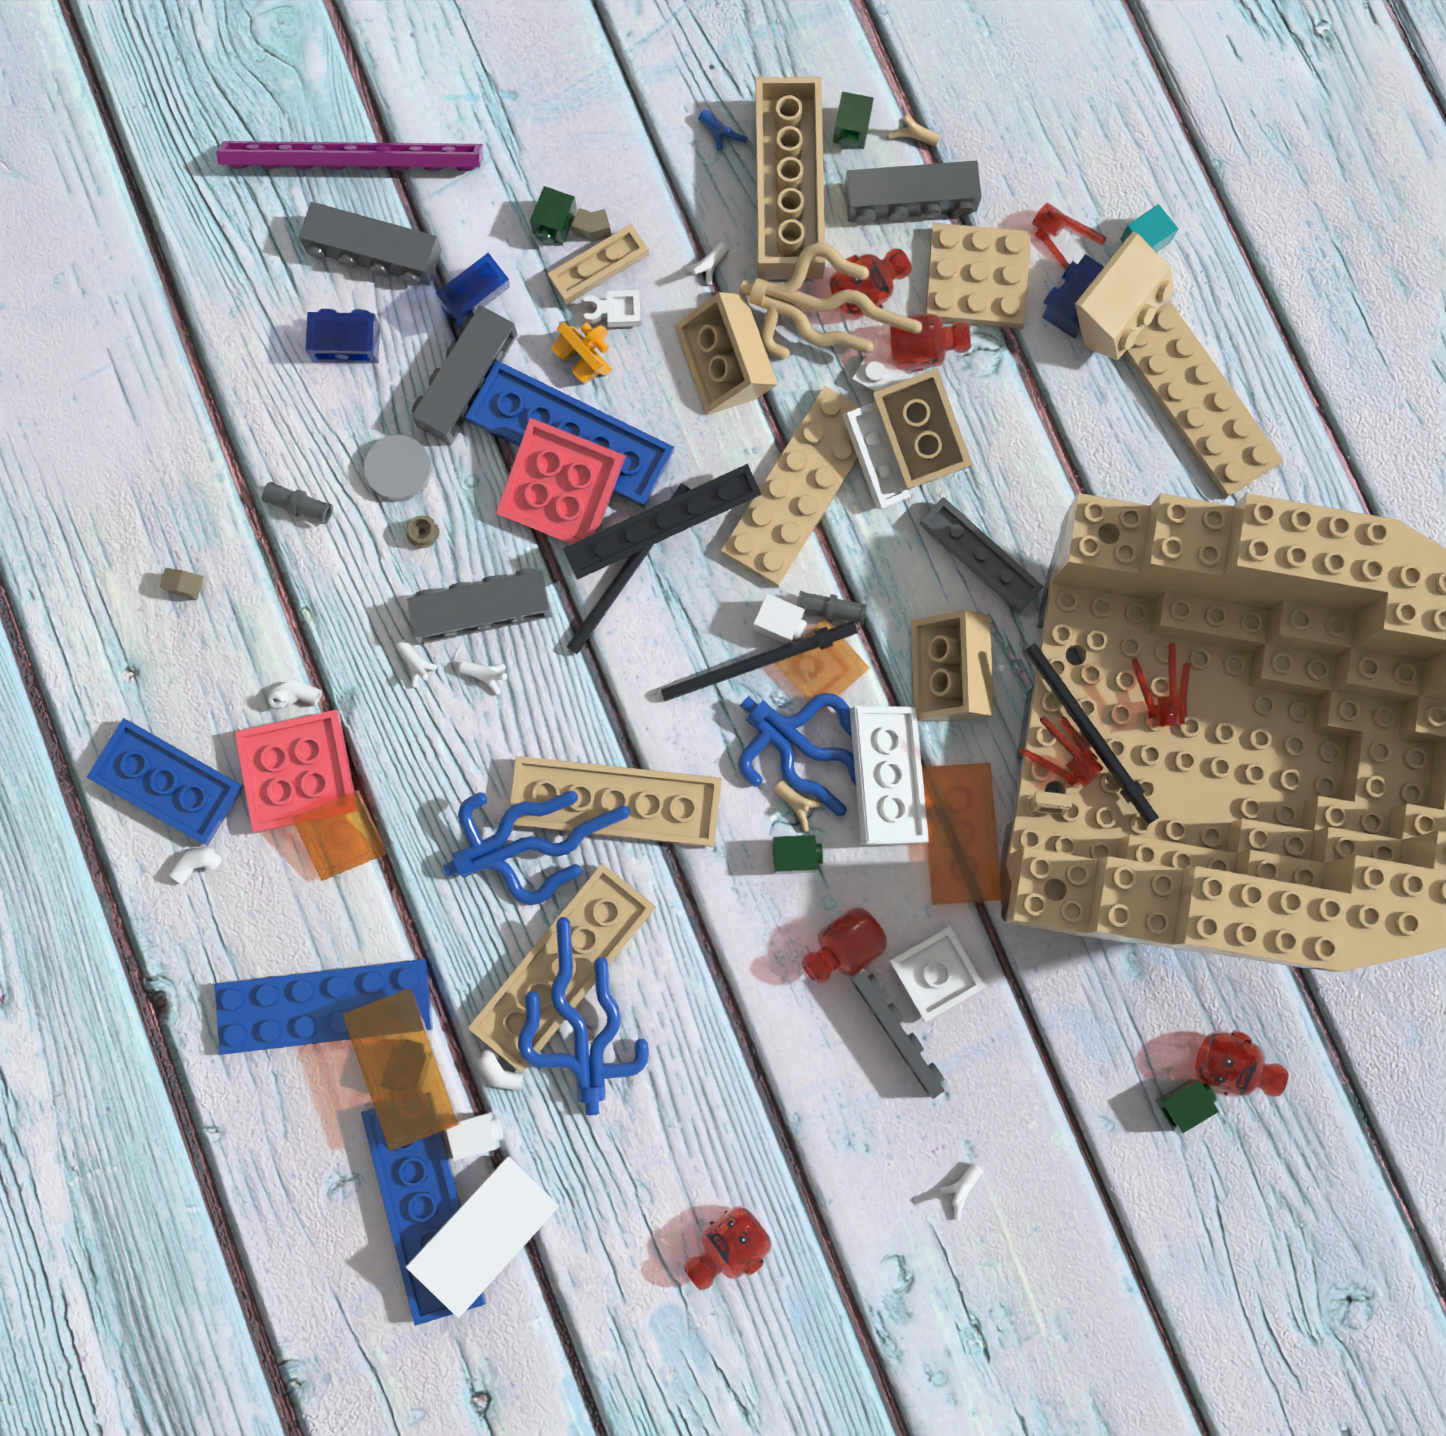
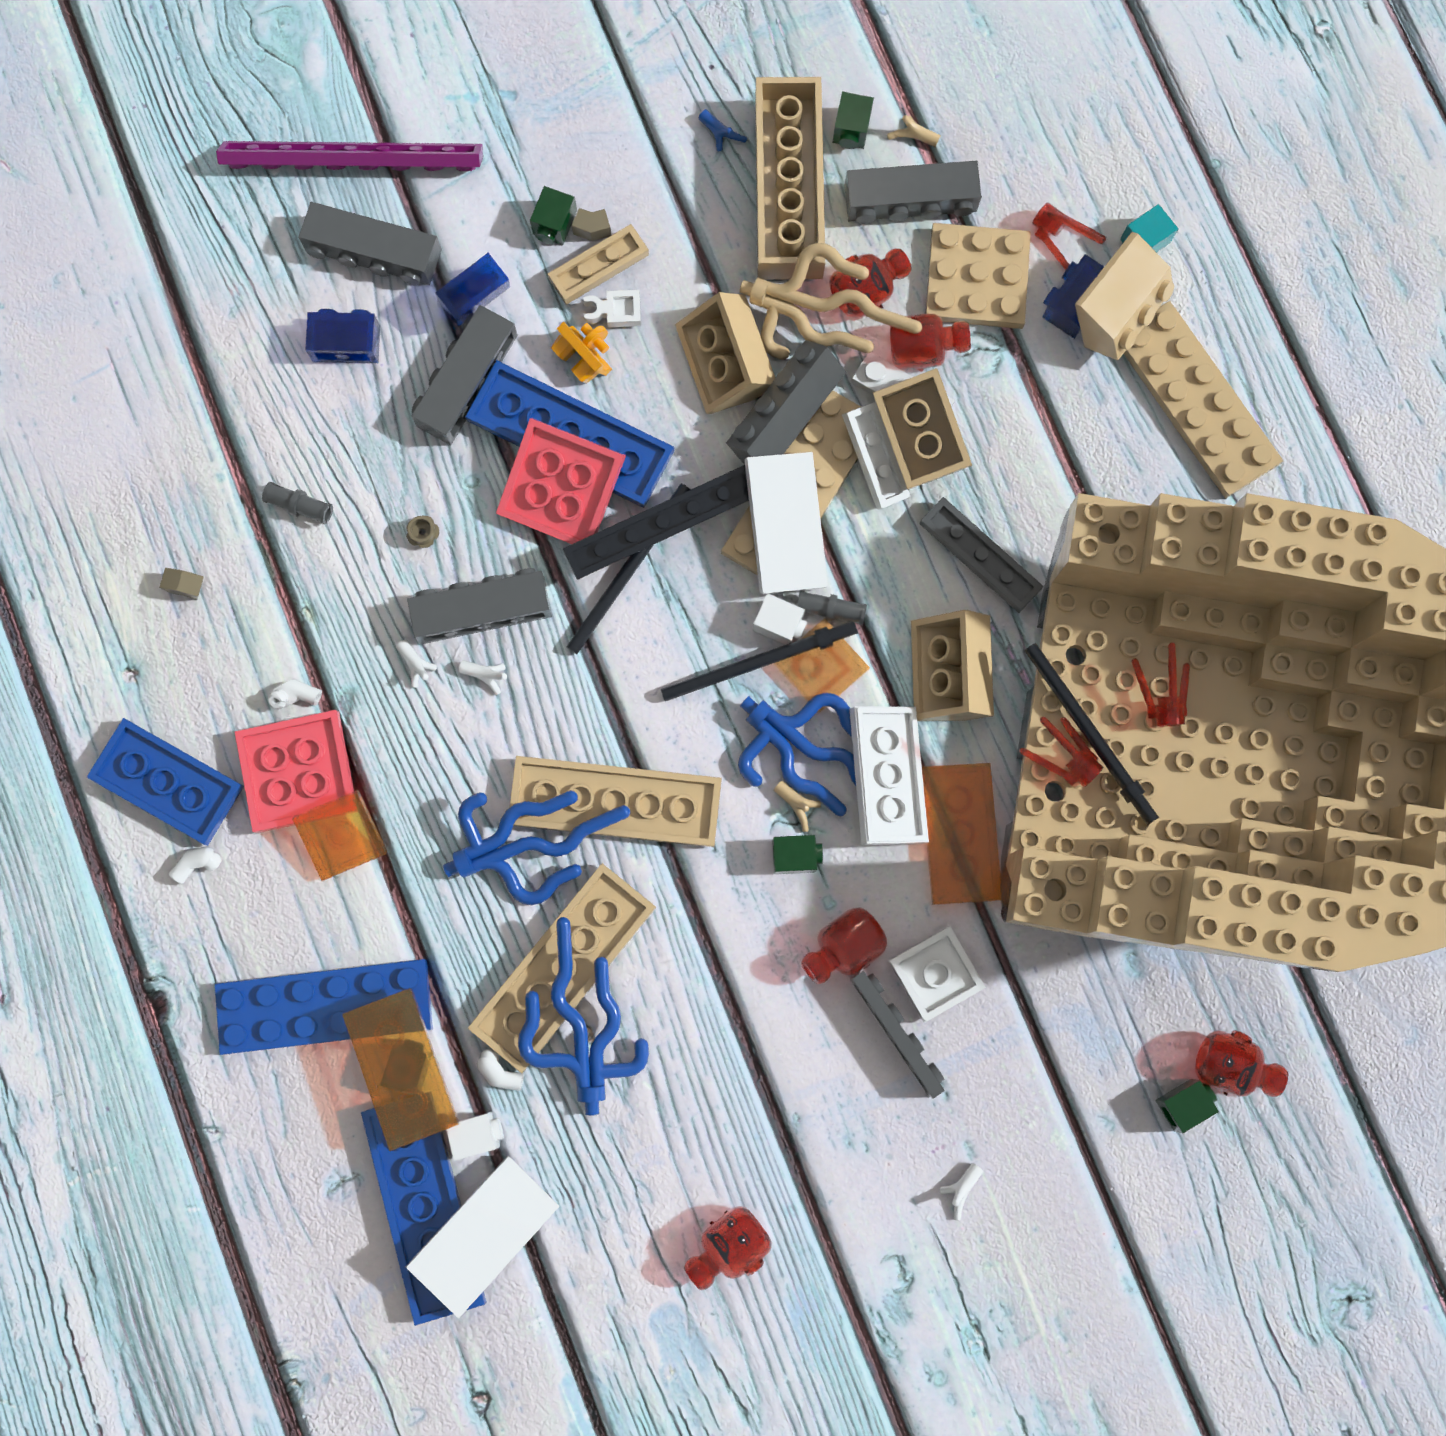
(397, 467): light grey tile -> none
(709, 262): white bar -> none
(786, 522): none -> white tile
(787, 403): none -> dark grey brick
(1051, 802): tan tile -> none

